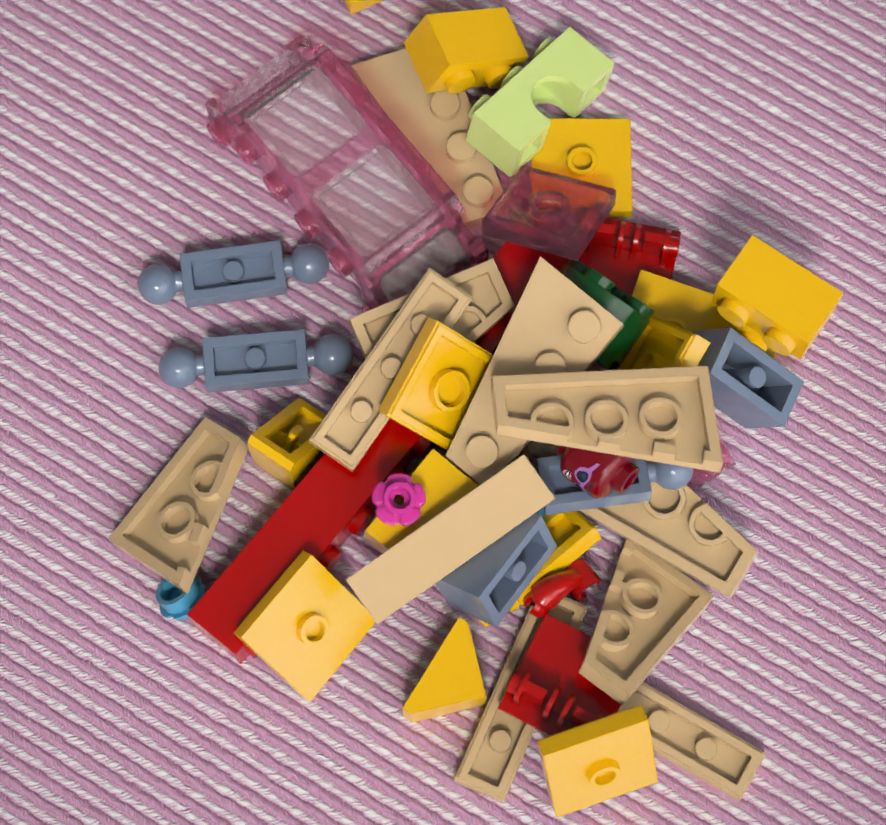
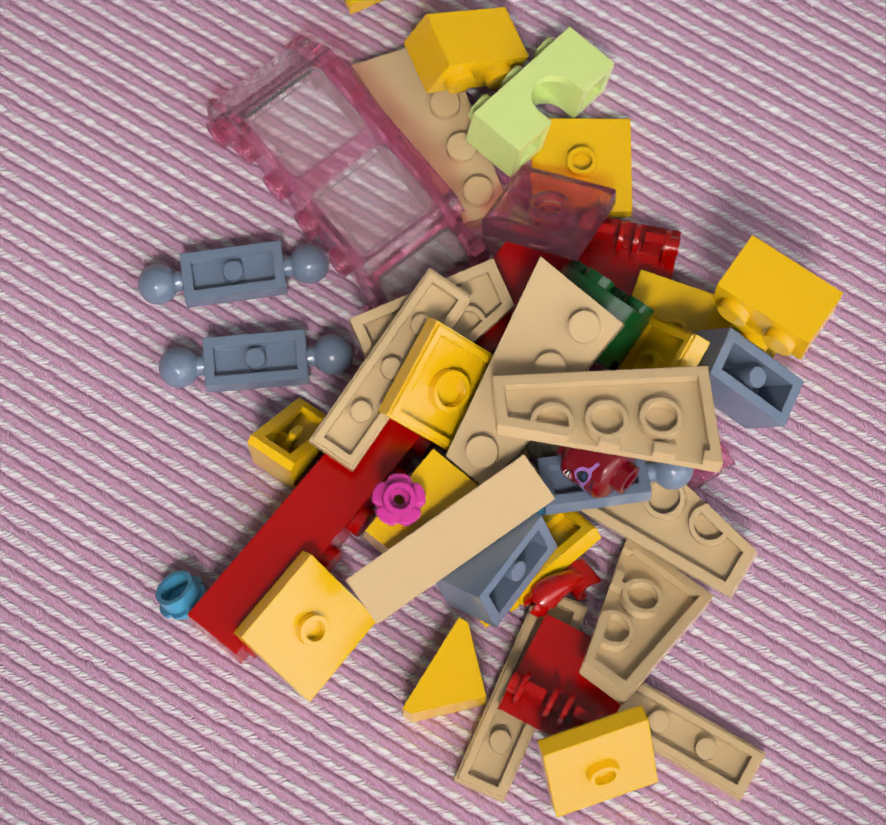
(183, 505): tan wing -> none

